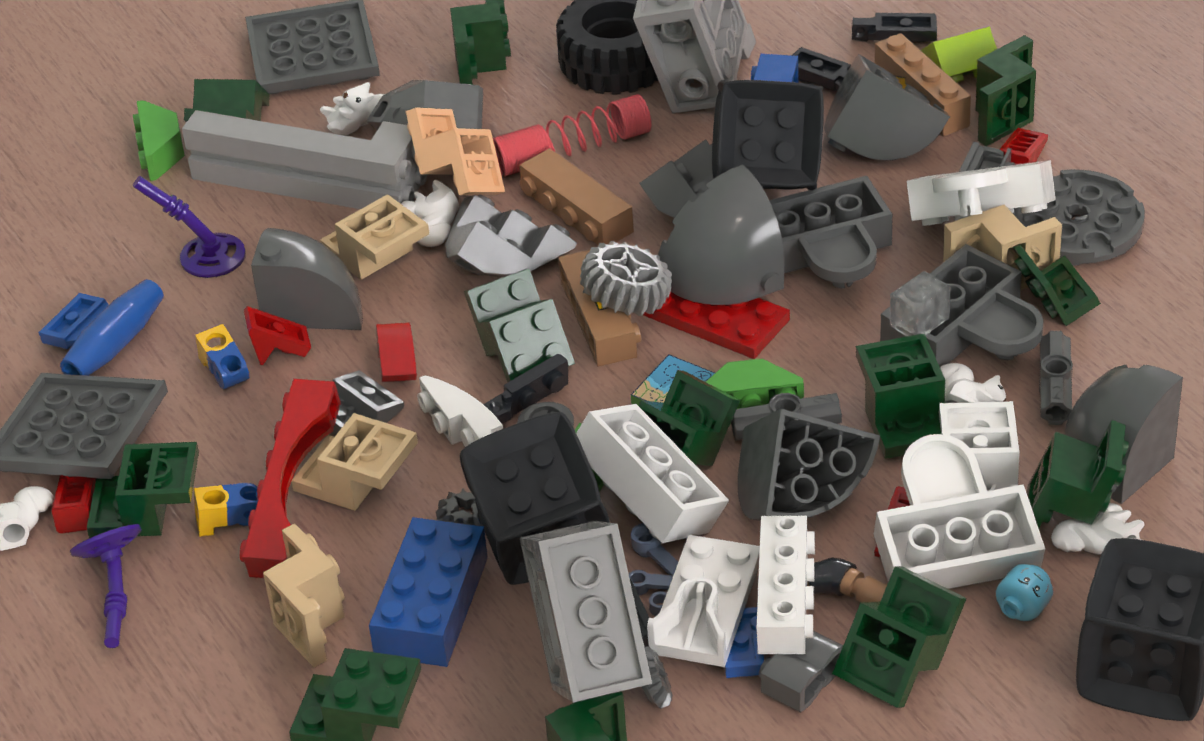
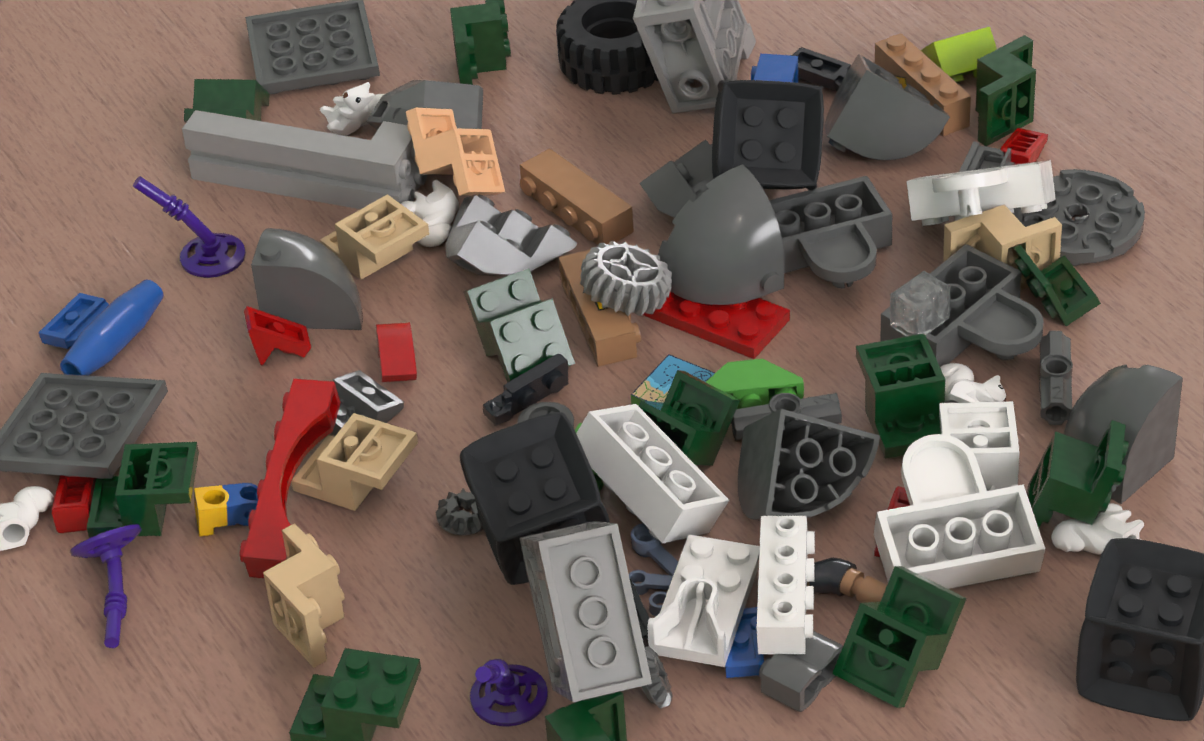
(157, 138): bright green slope -> none
(224, 359): blue leg -> none
(429, 591): blue brick -> none
(456, 412): white slope -> none
(507, 693): none -> dark purple dish
(628, 115): coral piece -> none
(914, 26): black hinge -> none
(1024, 592): medium azure head -> none

